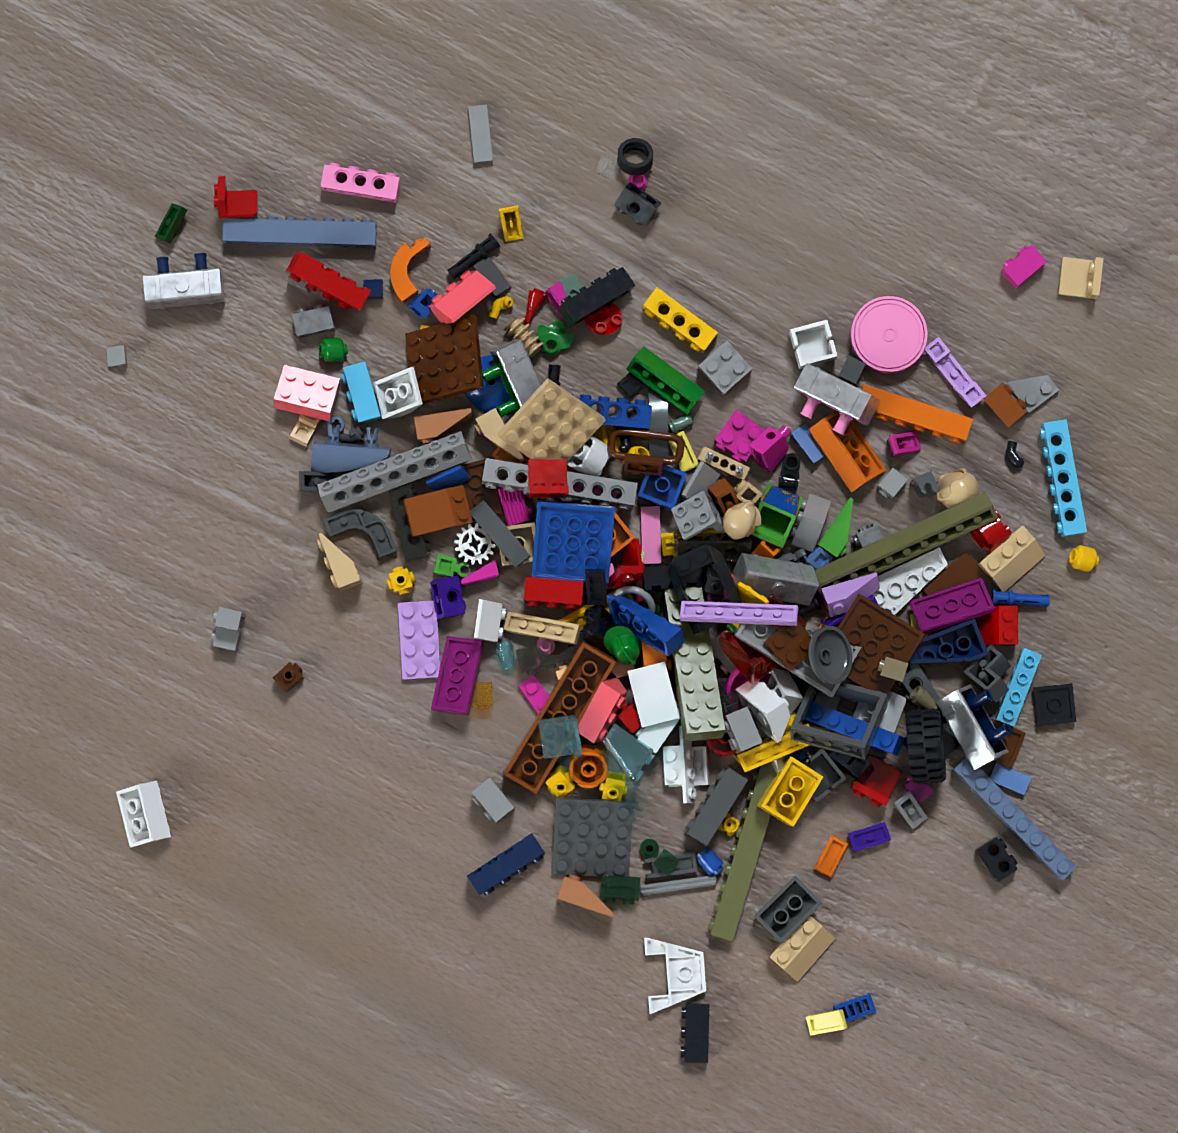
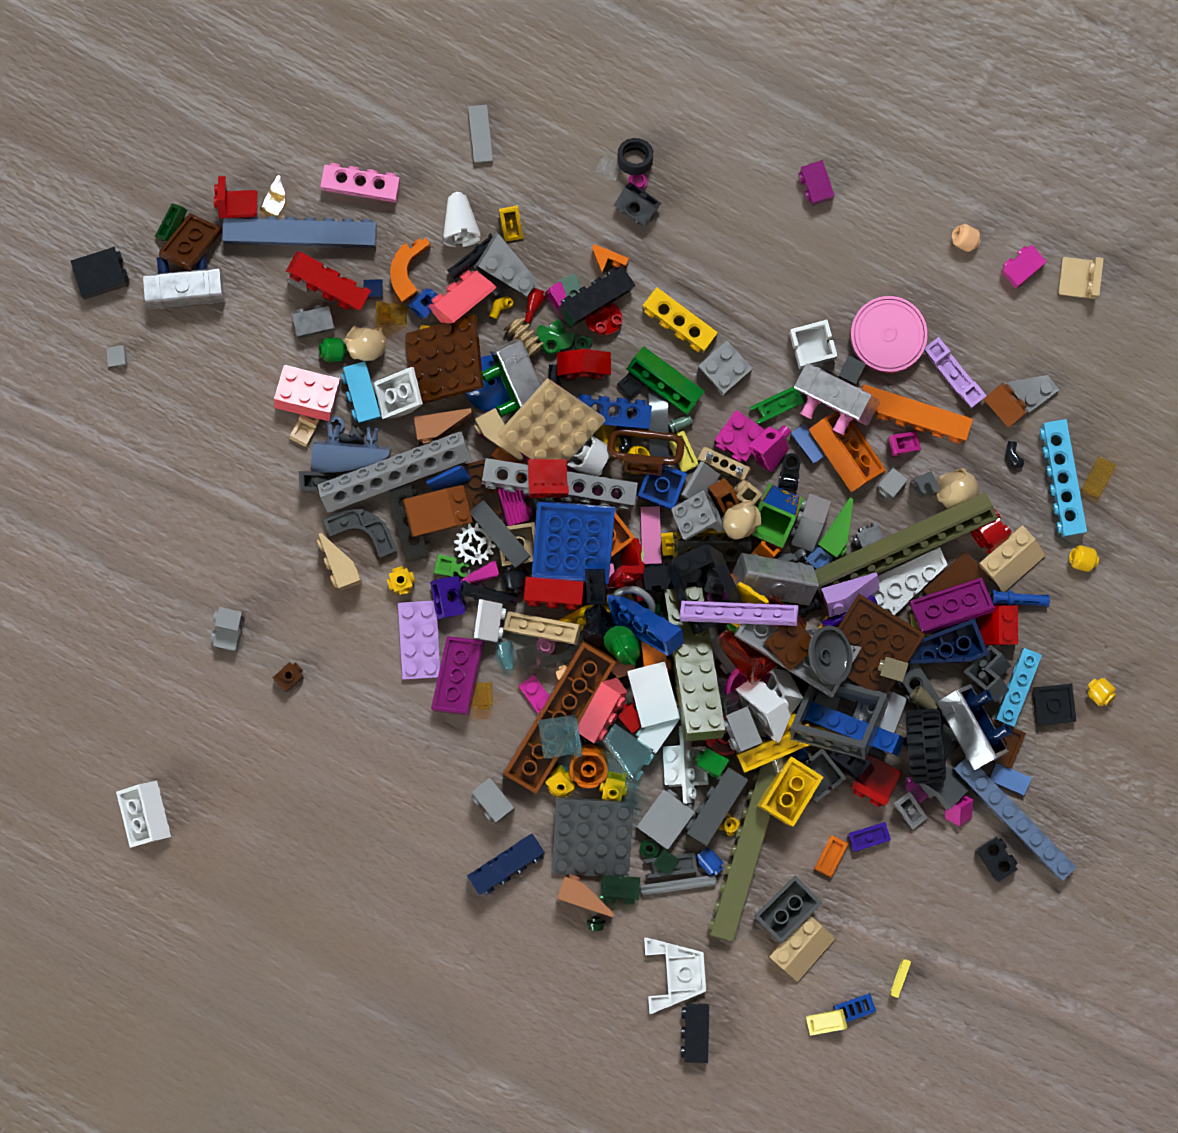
(99, 273): none -> black brick
(190, 242): none -> reddish brown tile
(275, 199): none -> slope
(365, 343): none -> tan helmet
(391, 313): none -> clear yellow slope
(460, 222): none -> white cone
(480, 592): none -> black pin
(505, 265): none -> light grey wedge
(514, 578): none -> black head
(582, 339): none -> dark green plate
(584, 364): none -> red brick
(596, 923): none -> dark green plate
(604, 255): none -> orange slope
(666, 818): none -> light grey brick
(711, 762): none -> green slope
(778, 404): none -> green hinge
(816, 183): none -> magenta brick
(900, 977): none -> light yellow tile
(948, 791): none -> dark grey slope
(961, 811): none -> dark pink panel
(966, 237): none -> light nougat head
(1098, 477): none -> clear yellow tile
(1101, 691): none -> yellow head

